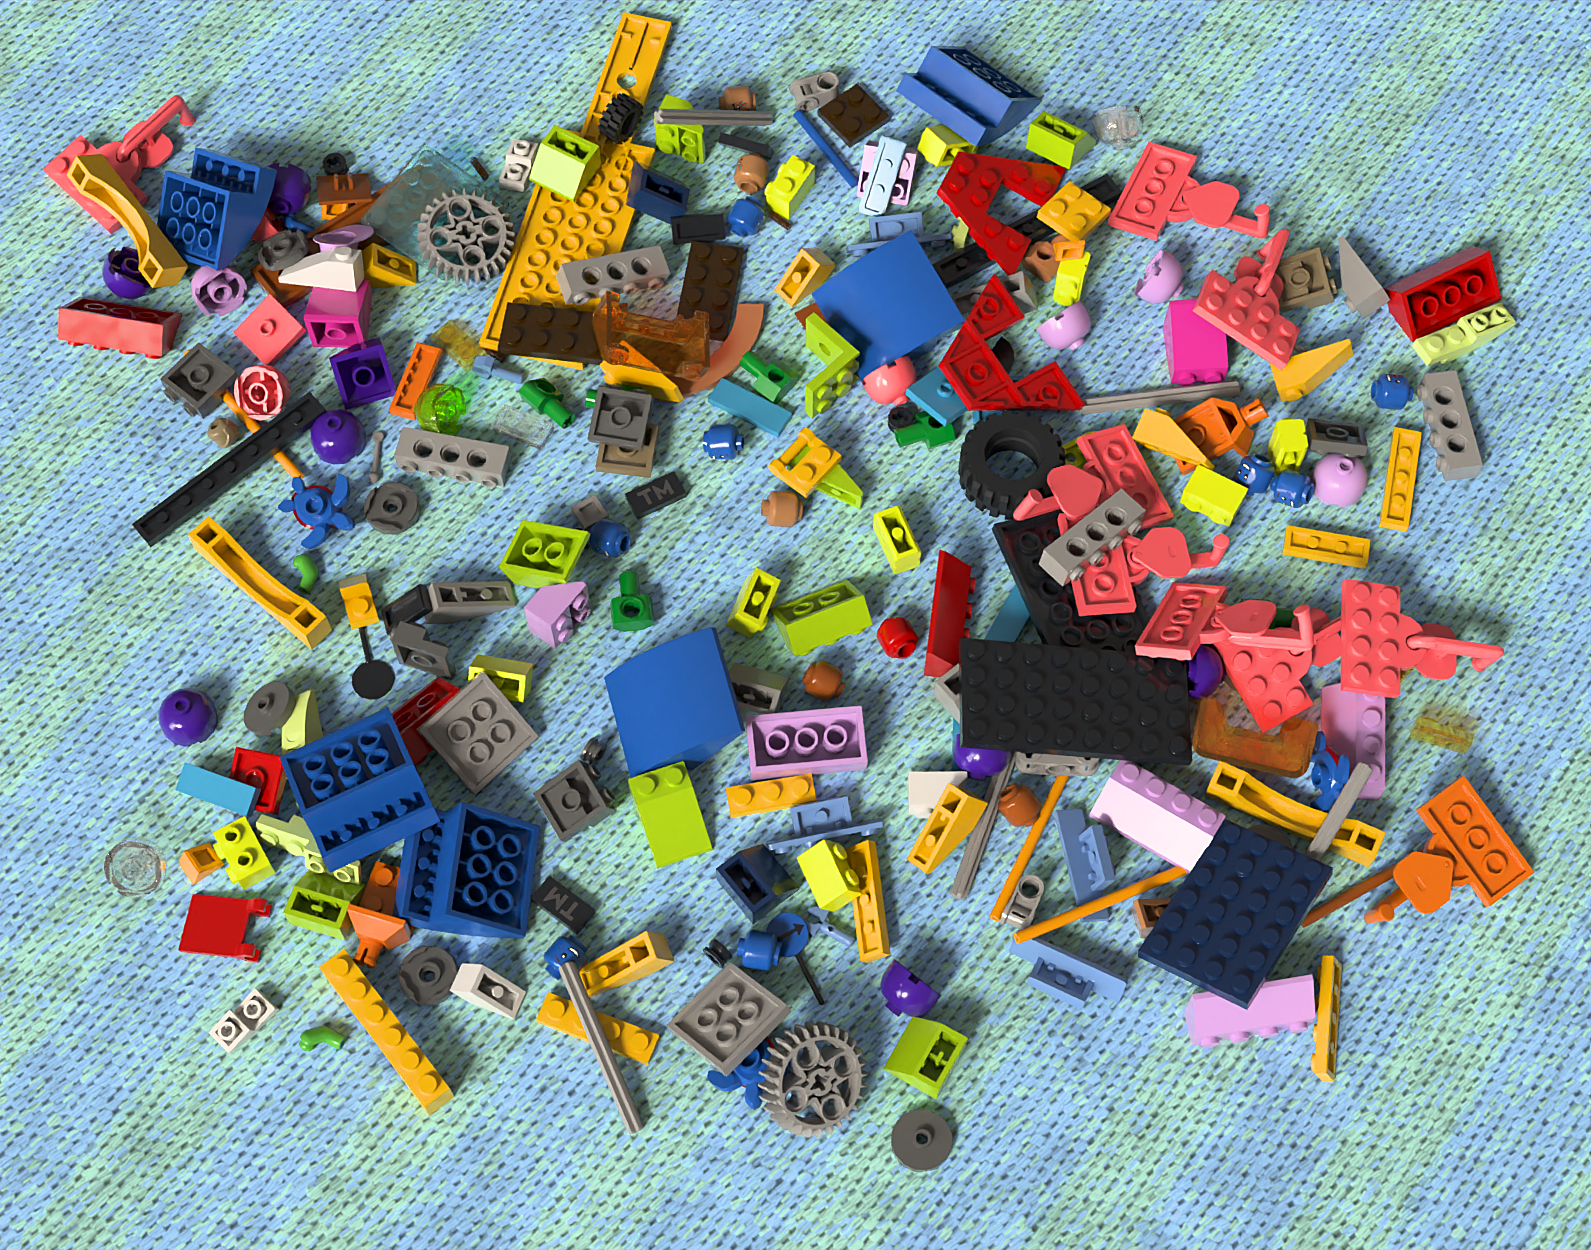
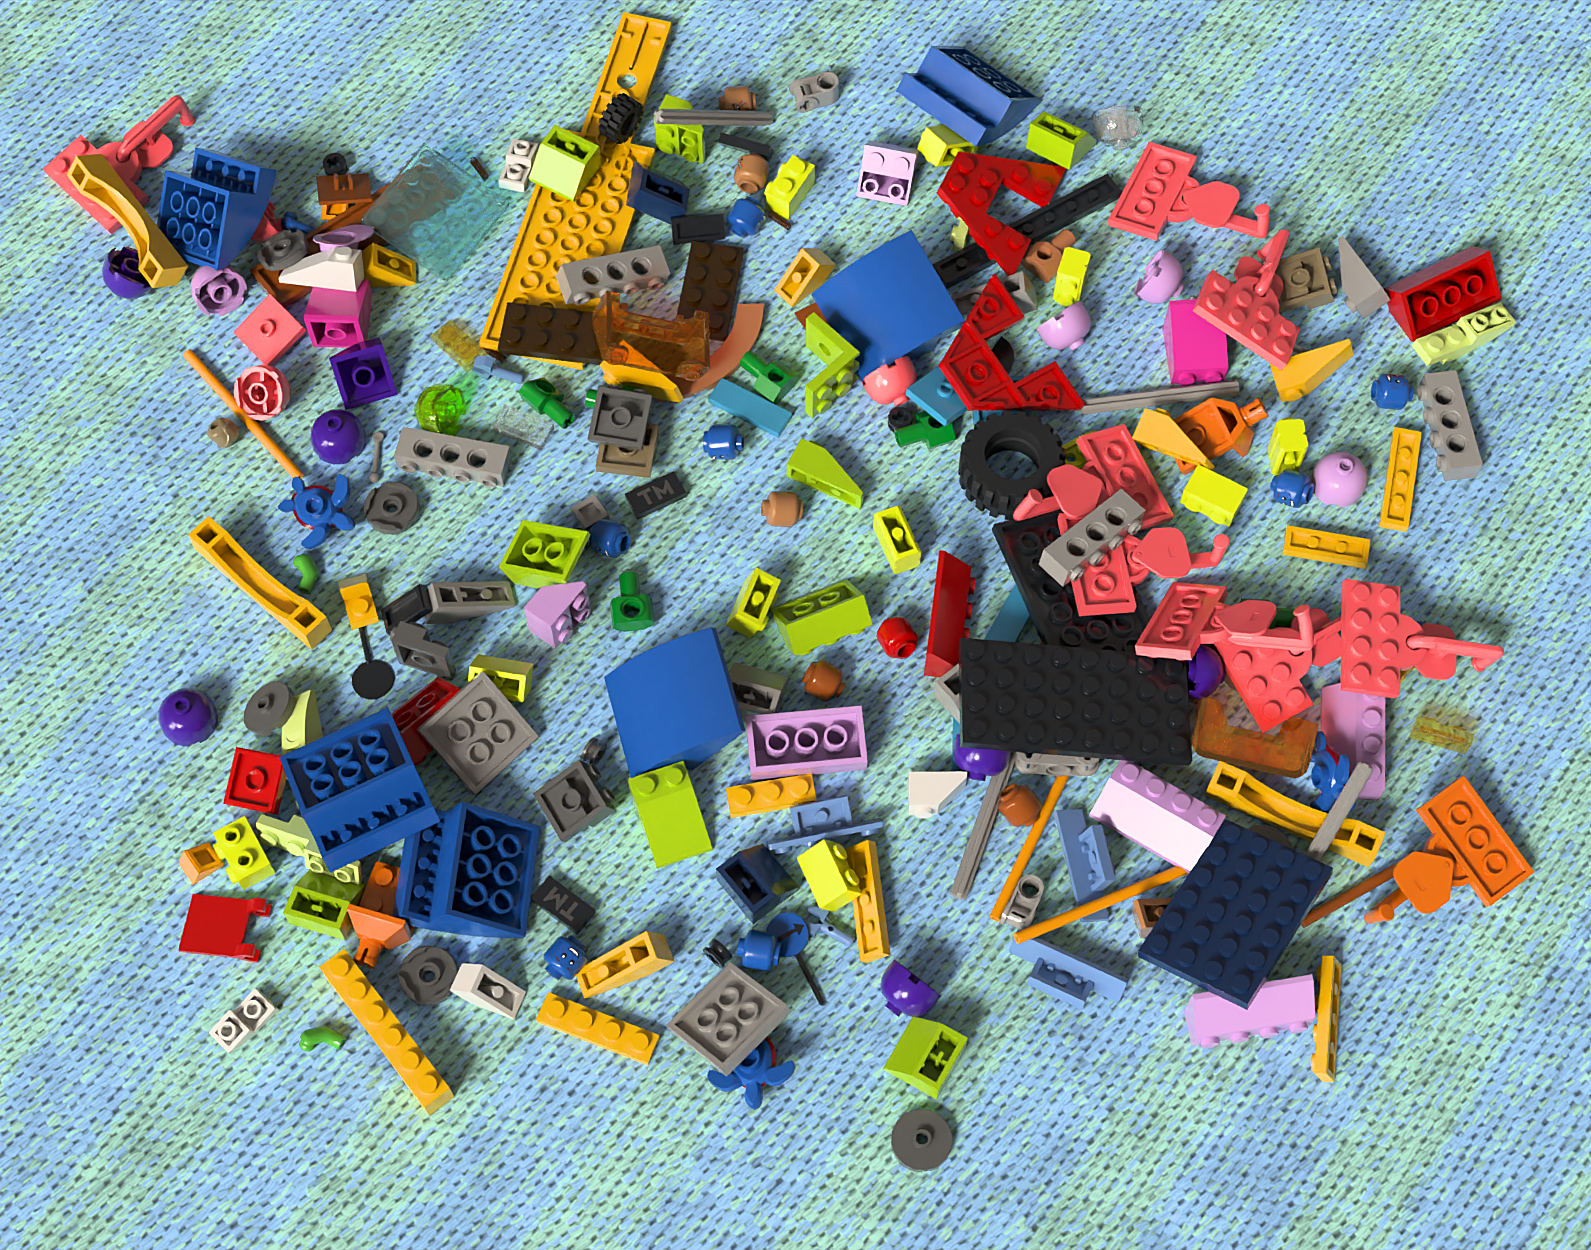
(118, 327): slope -> none
(136, 866): clear cylinder -> none
(198, 381): dark grey plate -> none
(218, 789): dark azure tile -> none
(229, 469): black plate -> none
(290, 189): dark purple cylinder -> none
(415, 379): orange plate -> none
(457, 243): light grey gear -> none
(601, 1047): light grey axle -> none
(813, 466): yellow plate -> none
(813, 1079): light grey gear -> none
(825, 147): blue bar -> none
(853, 115): dark brown plate -> none
(882, 176): tile -> none
(889, 227): medium blue bracket -> none
(946, 827): yellow slope -> none
(1069, 250): light orange slope -> none
(1073, 212): yellow plate -> none
(1255, 473): blue head -> none
(1336, 437): dark grey plate -> none

